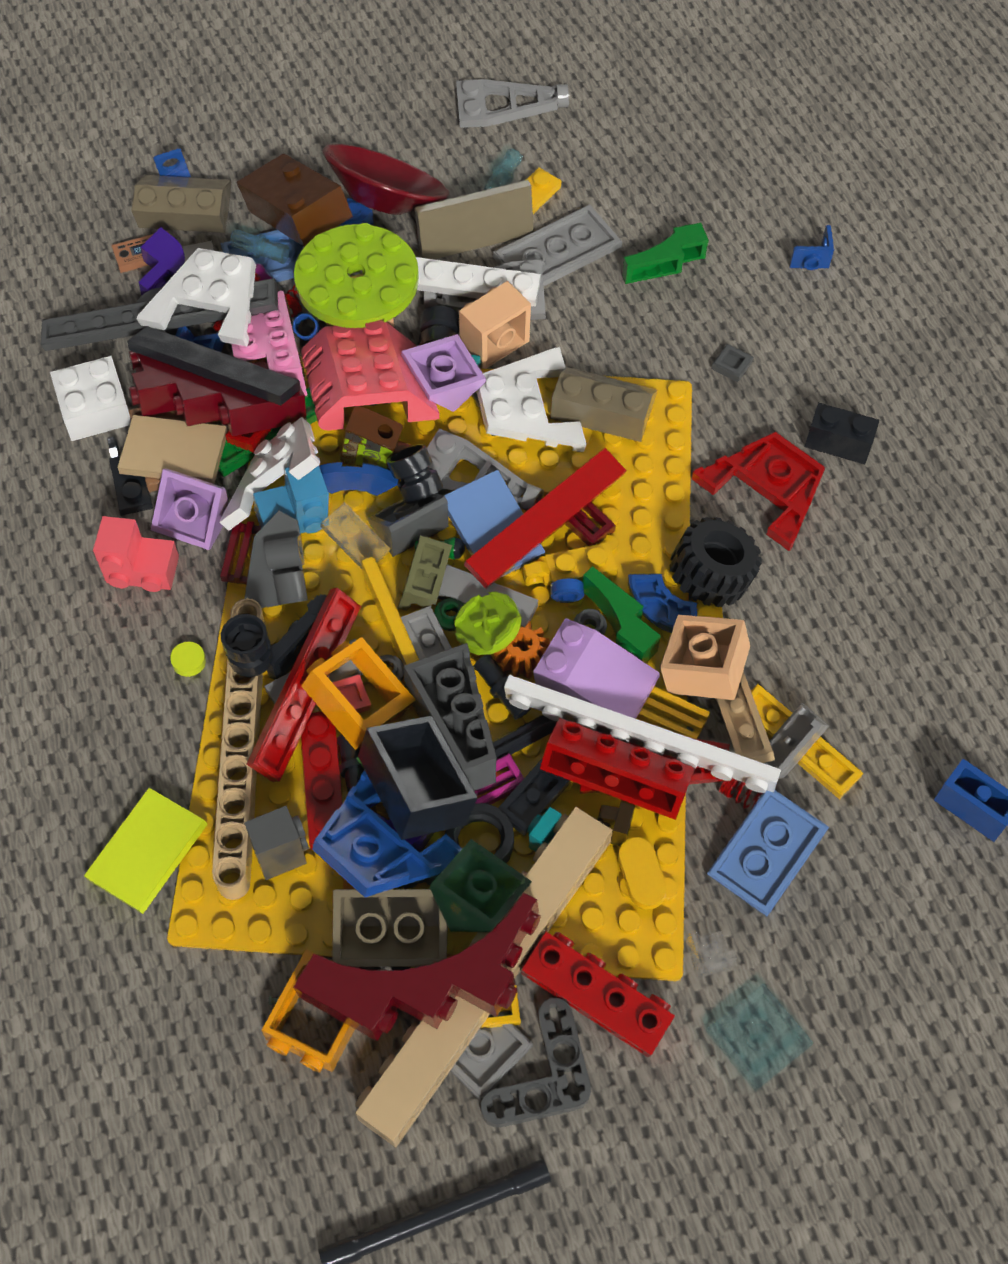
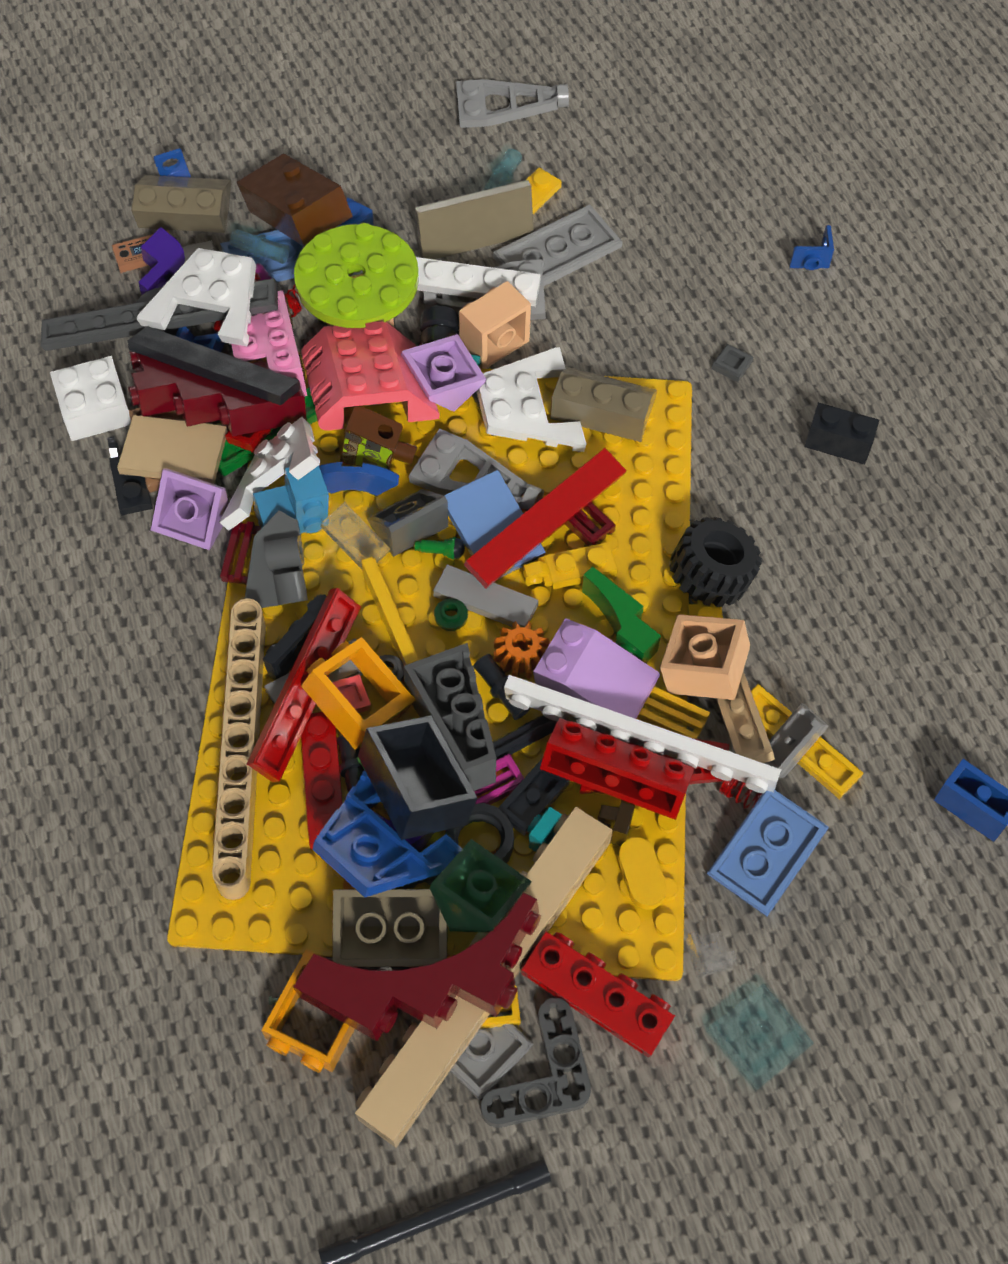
(132, 559): coral brick -> none
(145, 850): neon yellow tile -> none
(188, 659): neon yellow tile -> none
(247, 645): black wheel -> none
(277, 842): dark grey brick -> none
(299, 319): blue piece -> none
(382, 180): dark red dish -> none
(416, 477): black wheel -> none
(425, 573): olive hinge -> none
(425, 633): light grey plate -> none
(488, 623): lime tile -> none
(567, 590): blue tile -> none
(592, 617): dark grey plate -> none
(659, 603): blue tile -> none
(665, 259): green slope -> none
(777, 473): red wing -> none

